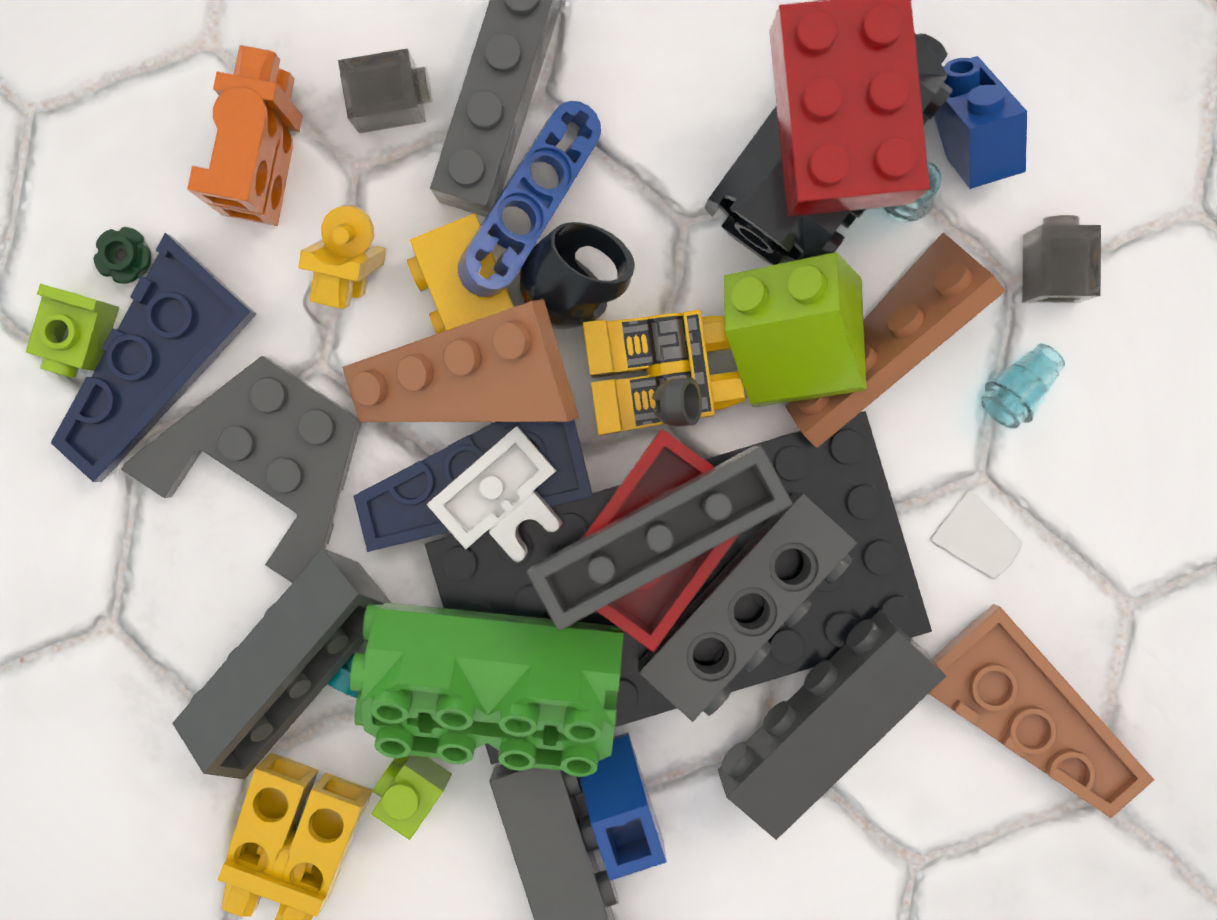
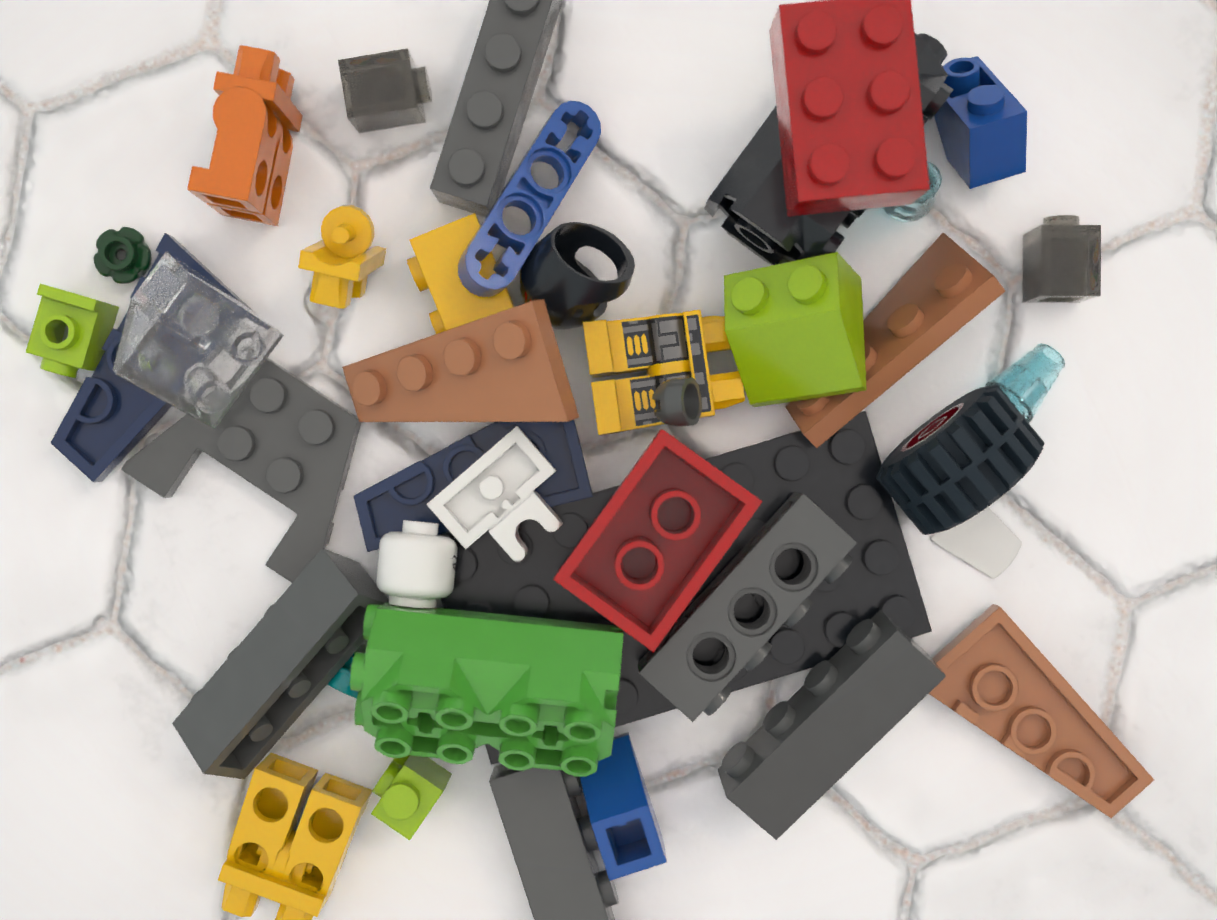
(191, 342): none -> clear slope
(416, 565): none -> white head
(659, 536): dark grey brick -> none
(960, 460): none -> black wheel

